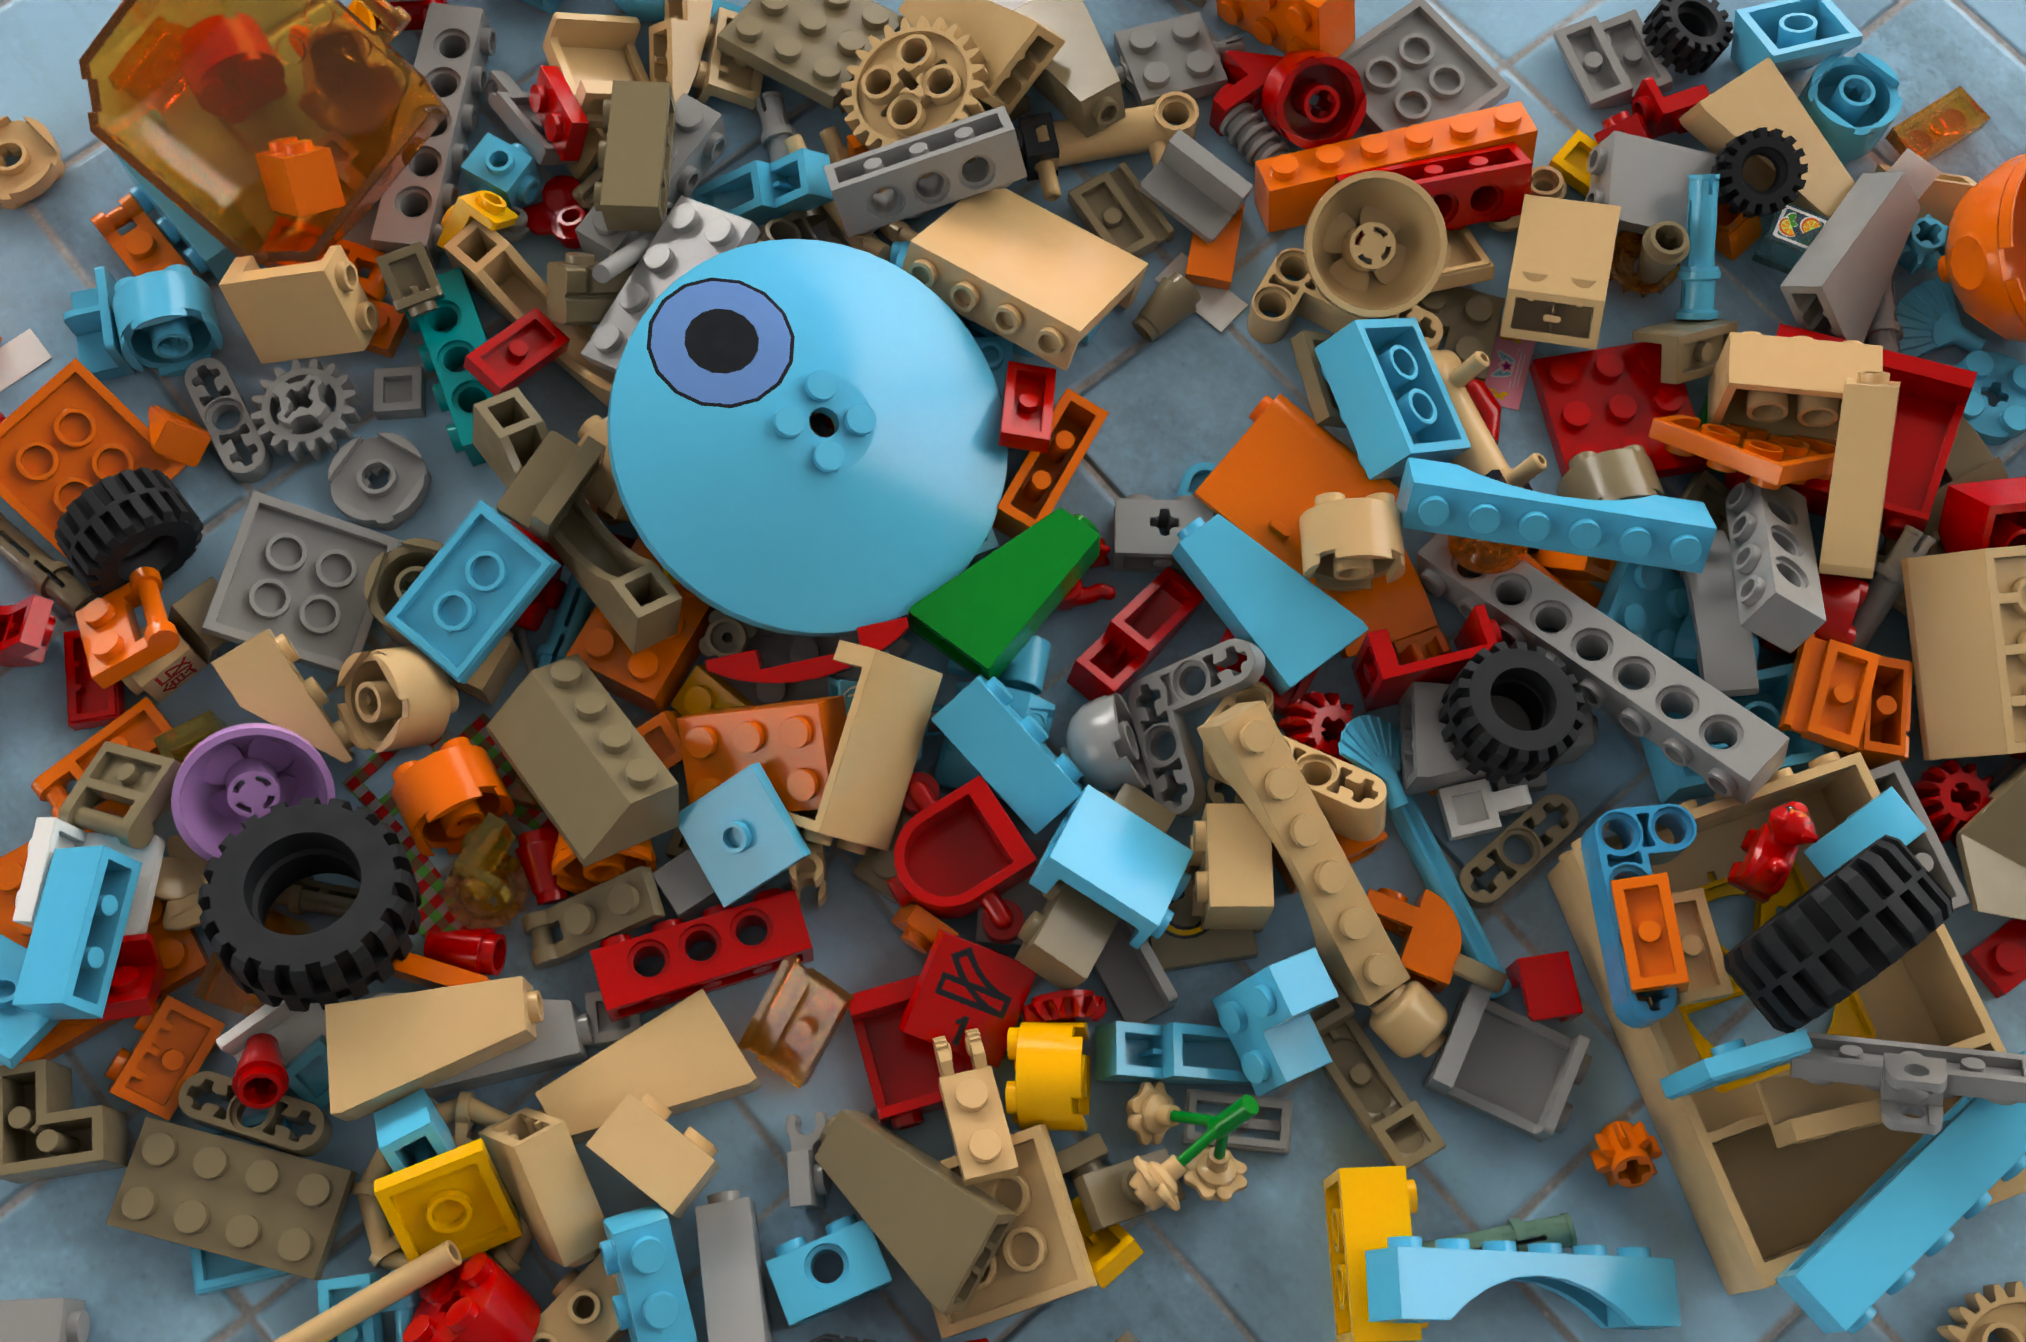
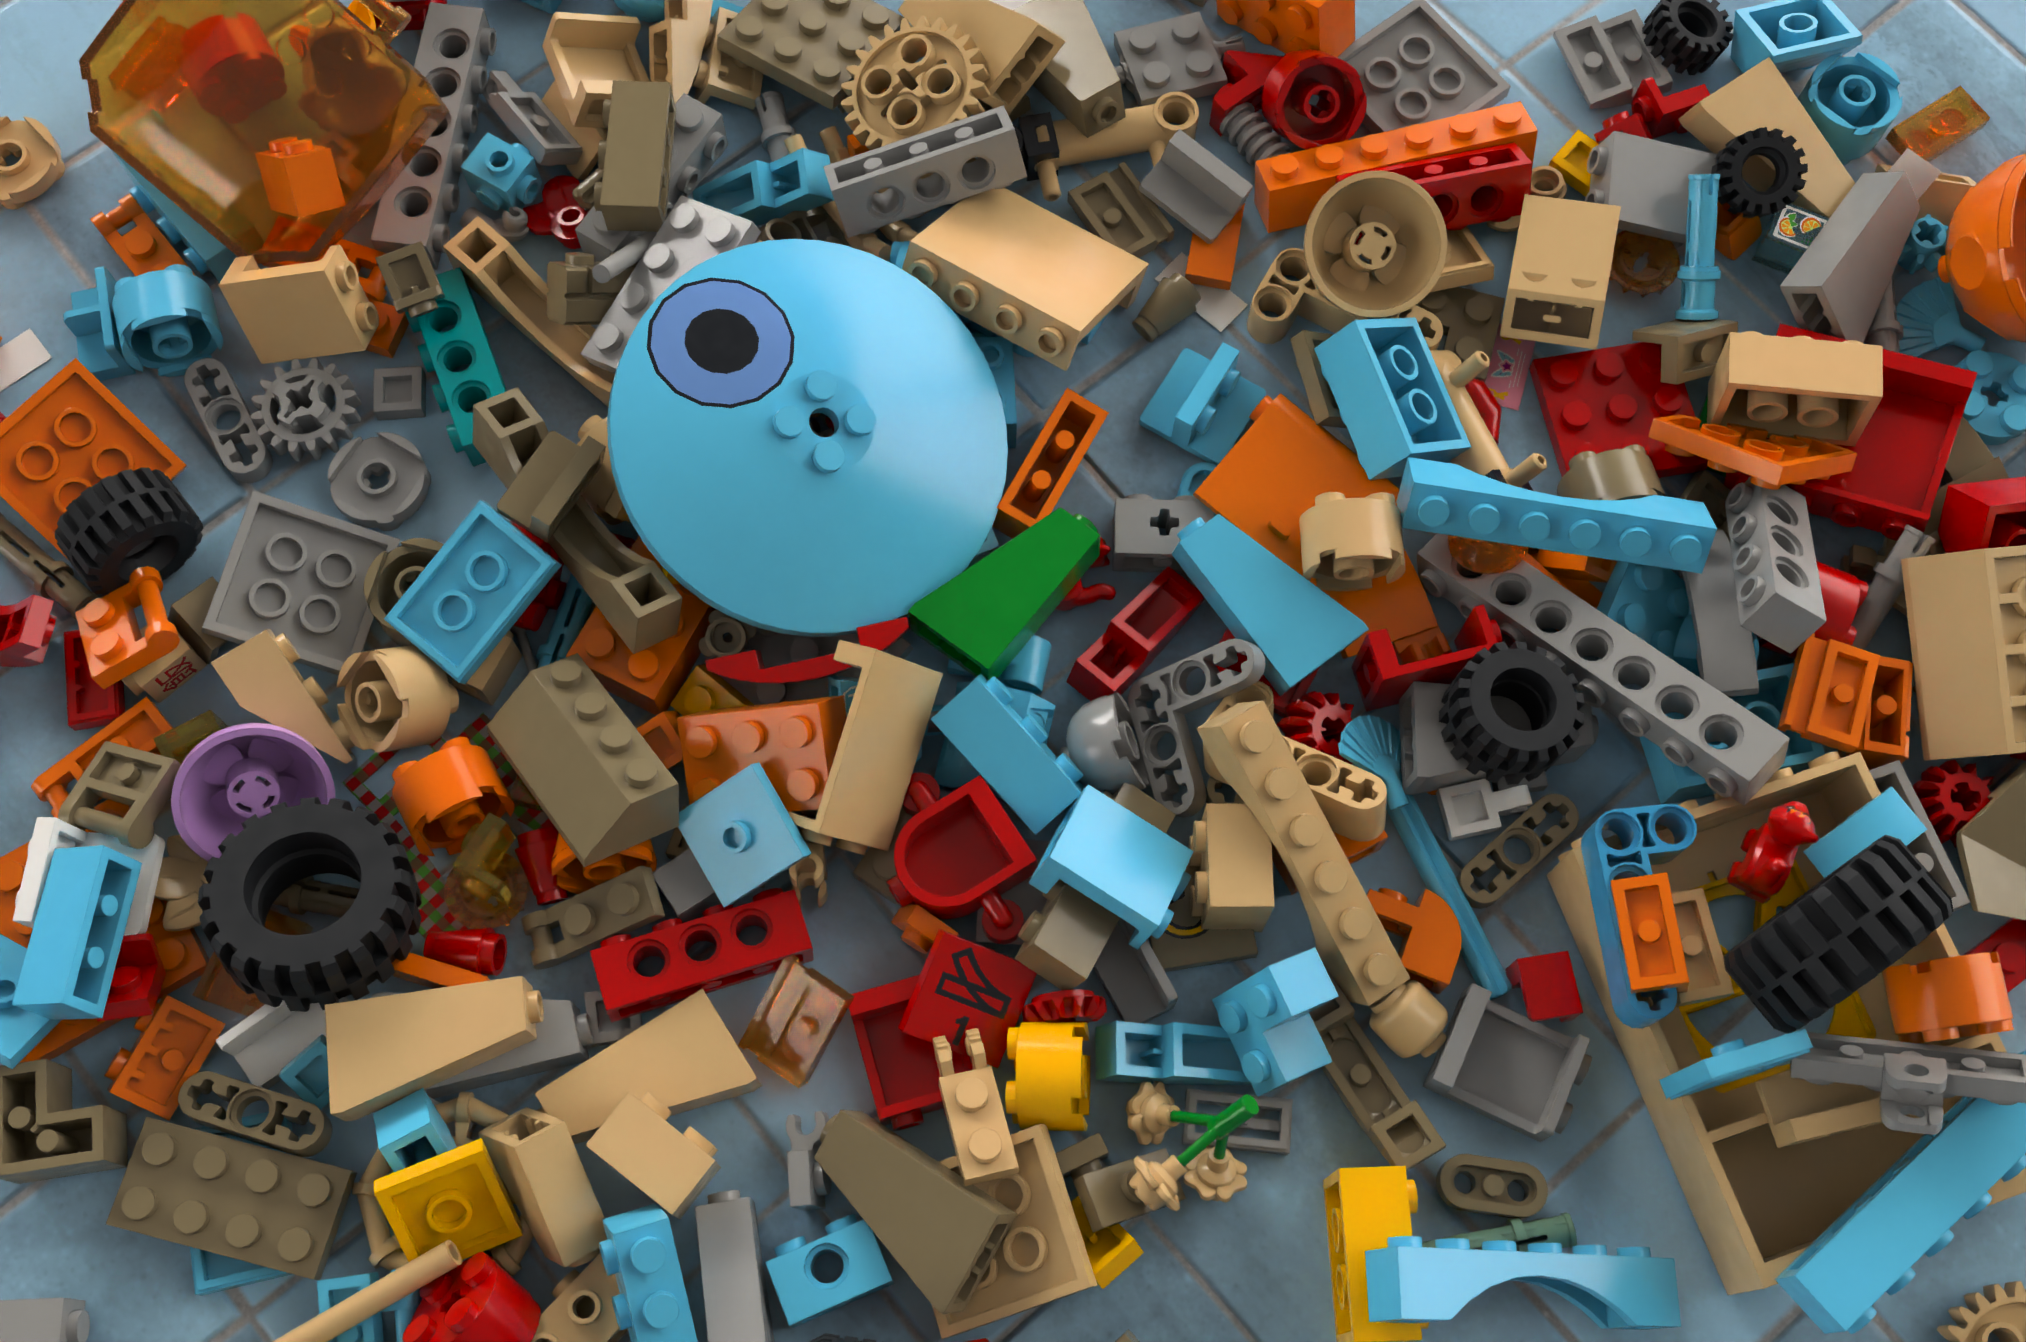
(177, 436): orange slope -> none
(261, 1073): red cone -> none
(480, 205): yellow bracket -> none
(516, 352): red plate -> none
(559, 113): red plate -> none
(1027, 407): red plate -> none
(1203, 404): none -> medium azure bracket
(1479, 973): dark tan tile -> none
(1490, 1186): none -> dark tan plate
(1625, 1154): orange gear -> none
(1661, 250): dark tan cone -> none
(1859, 475): tan slope -> none
(1948, 998): none -> orange brick

